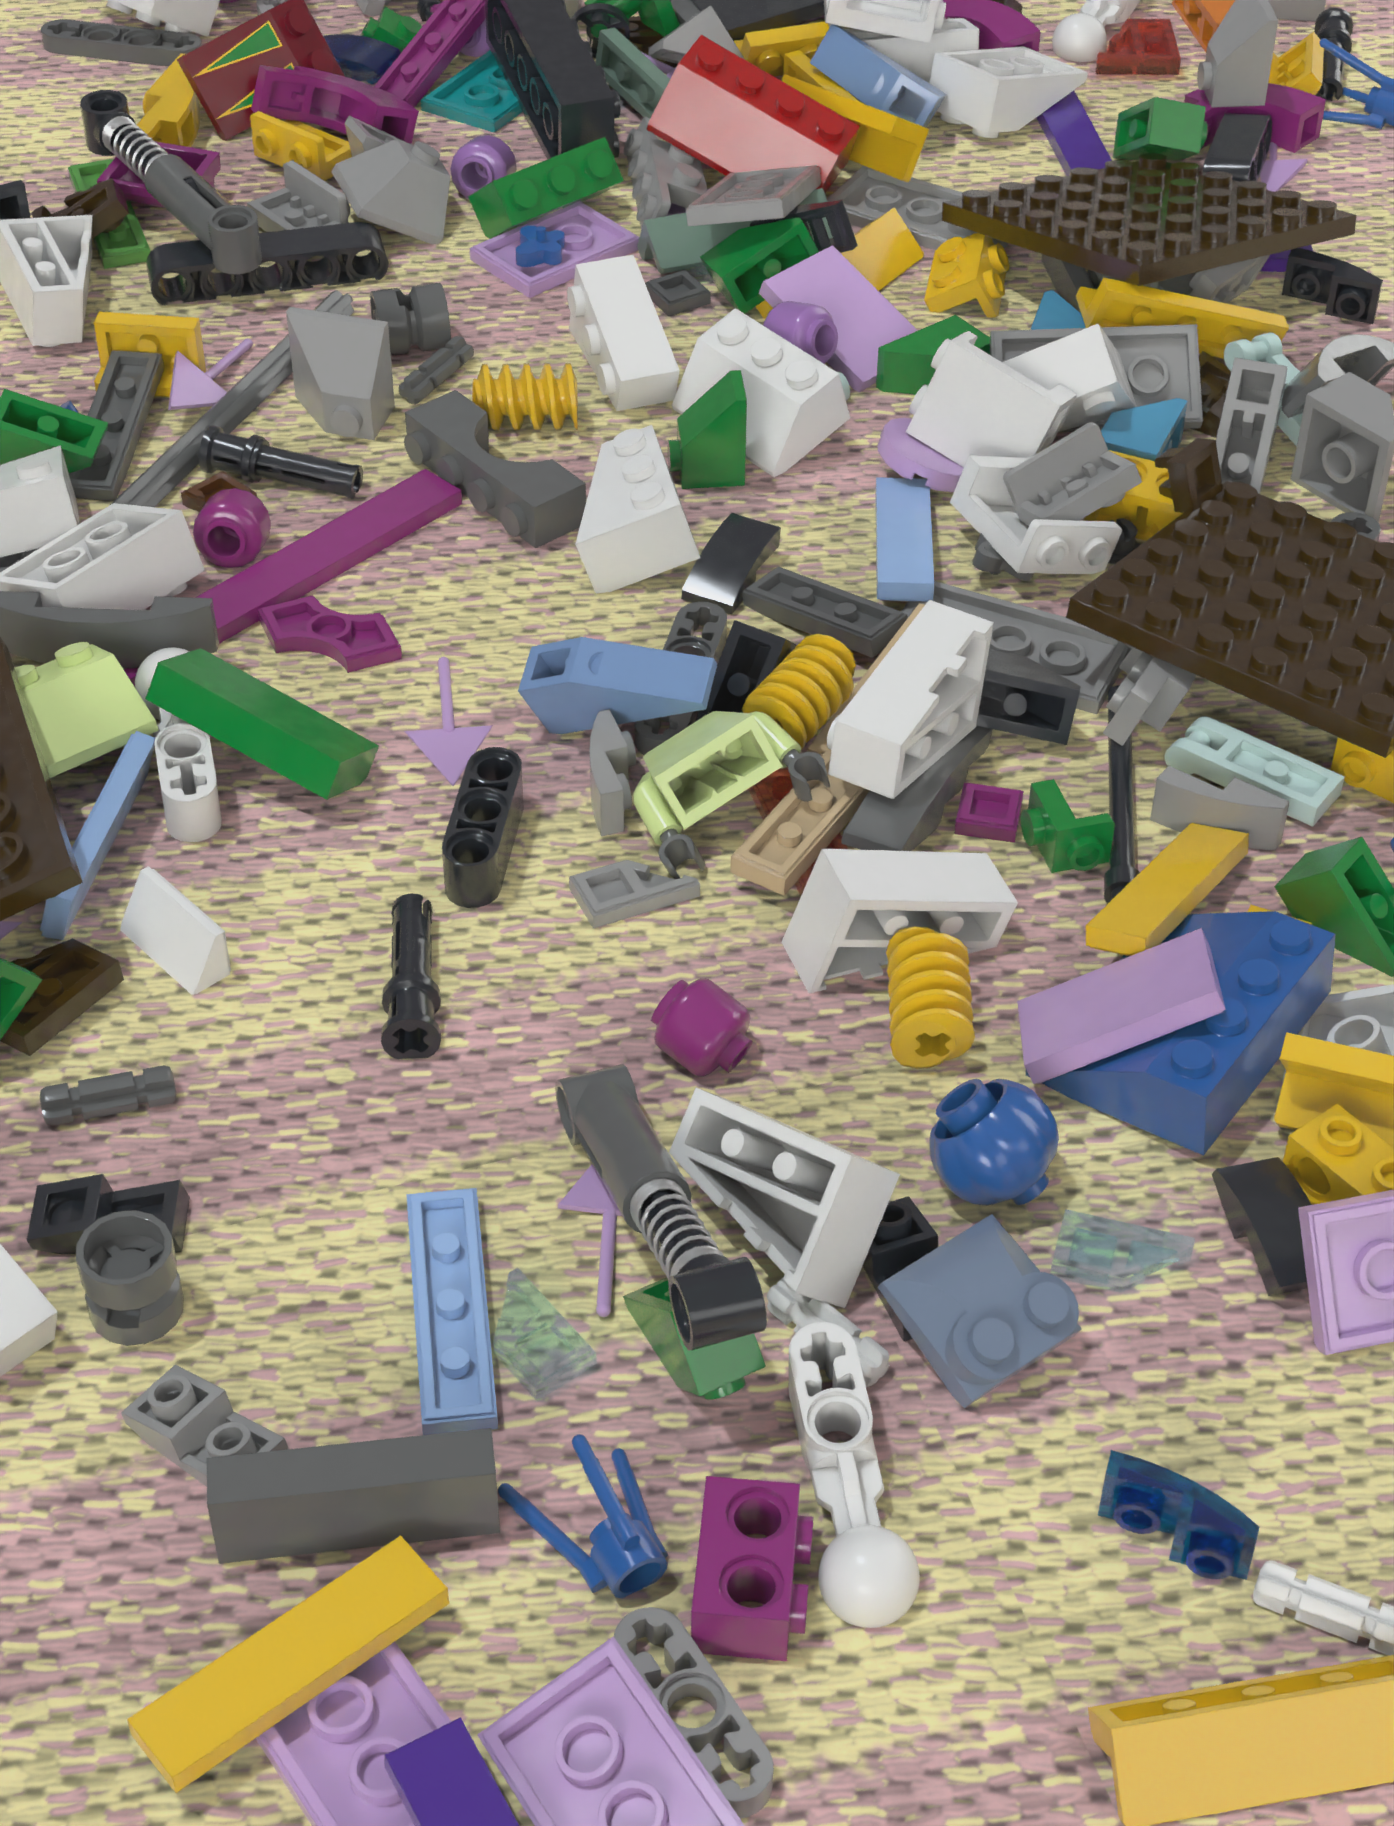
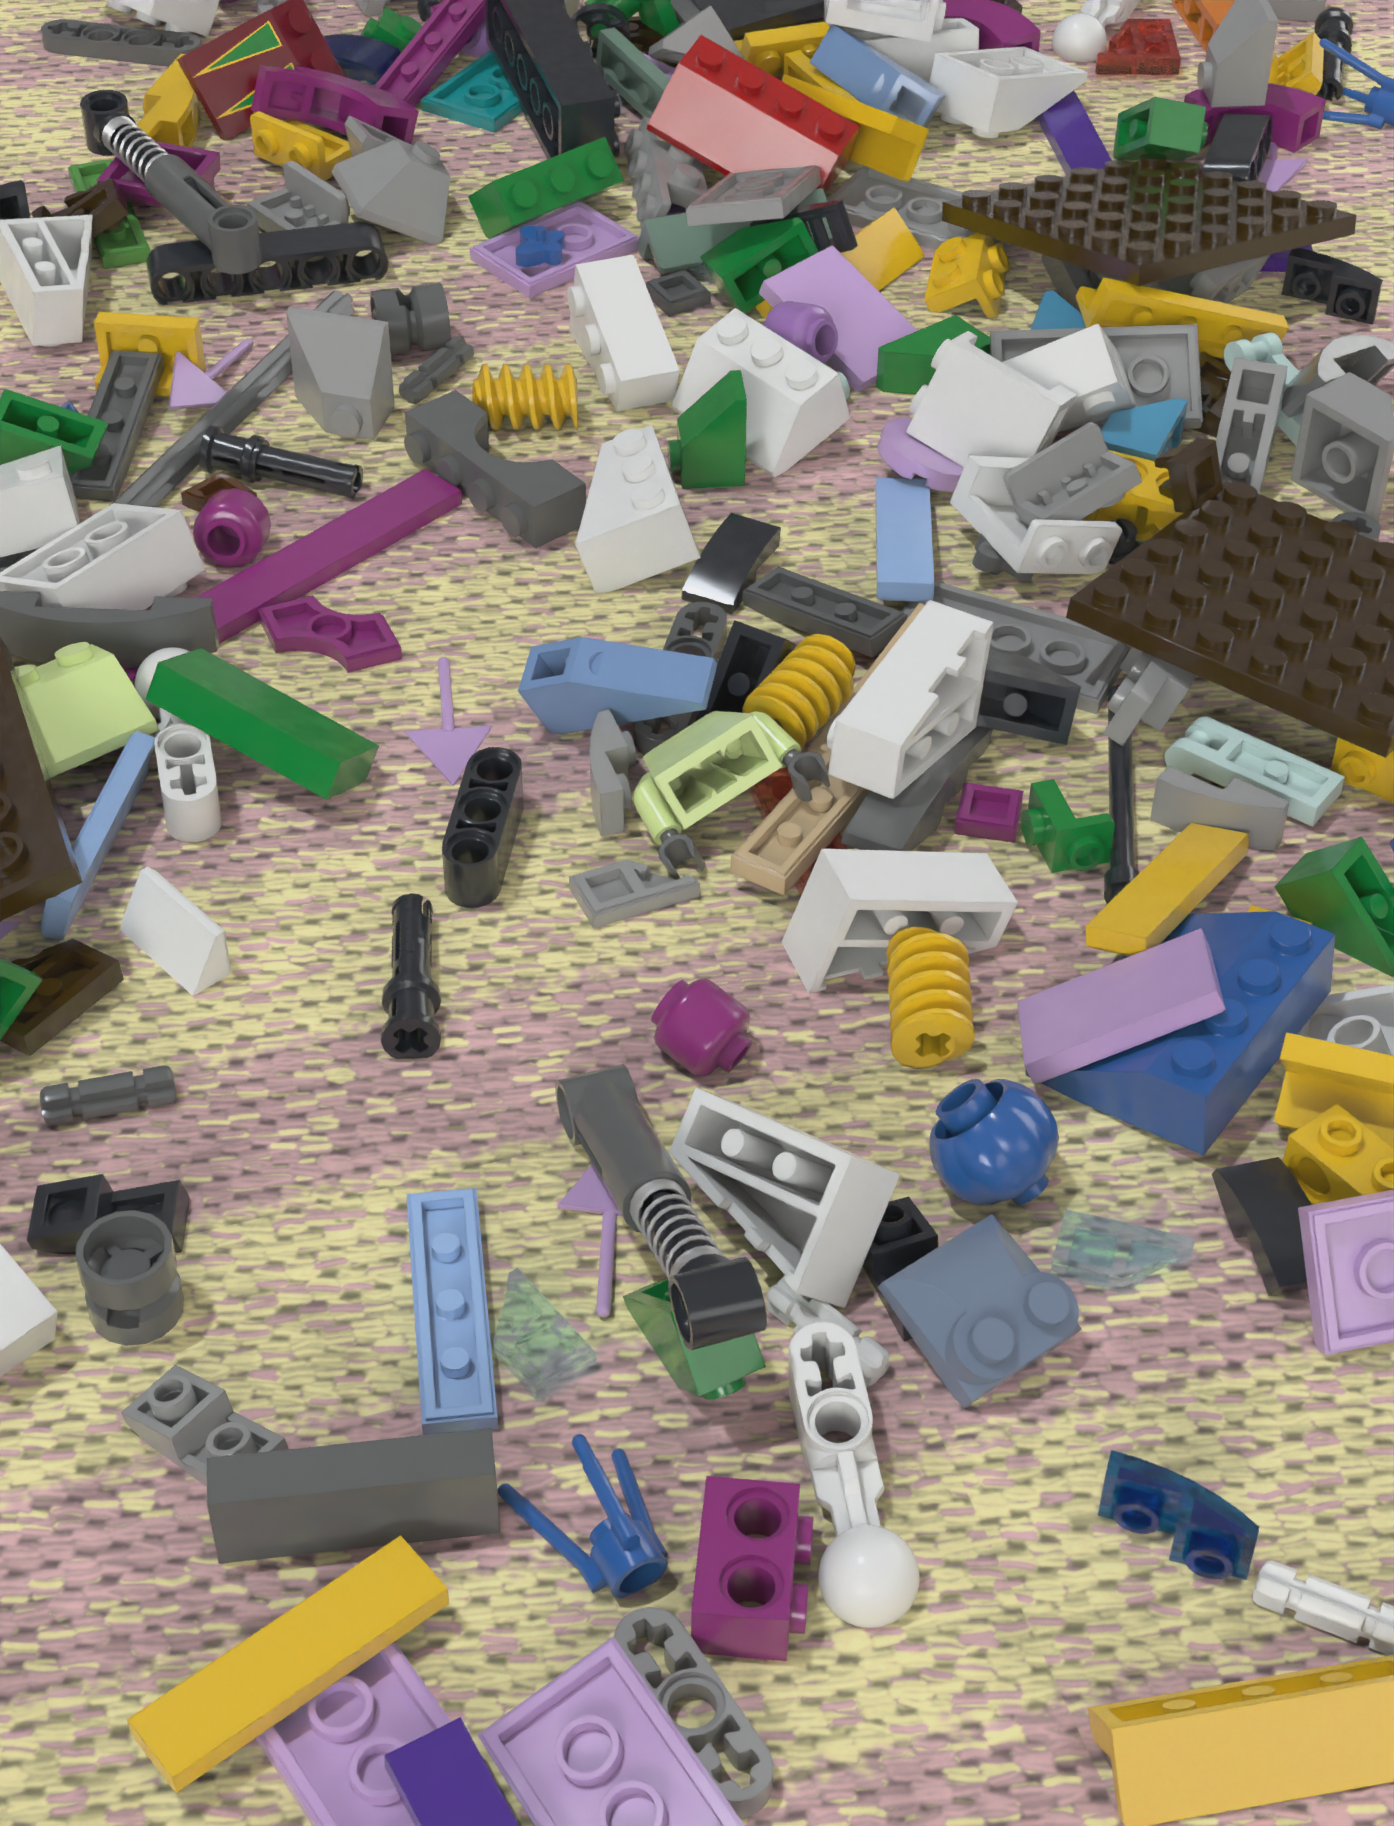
(481, 163): medium lavender head -> none

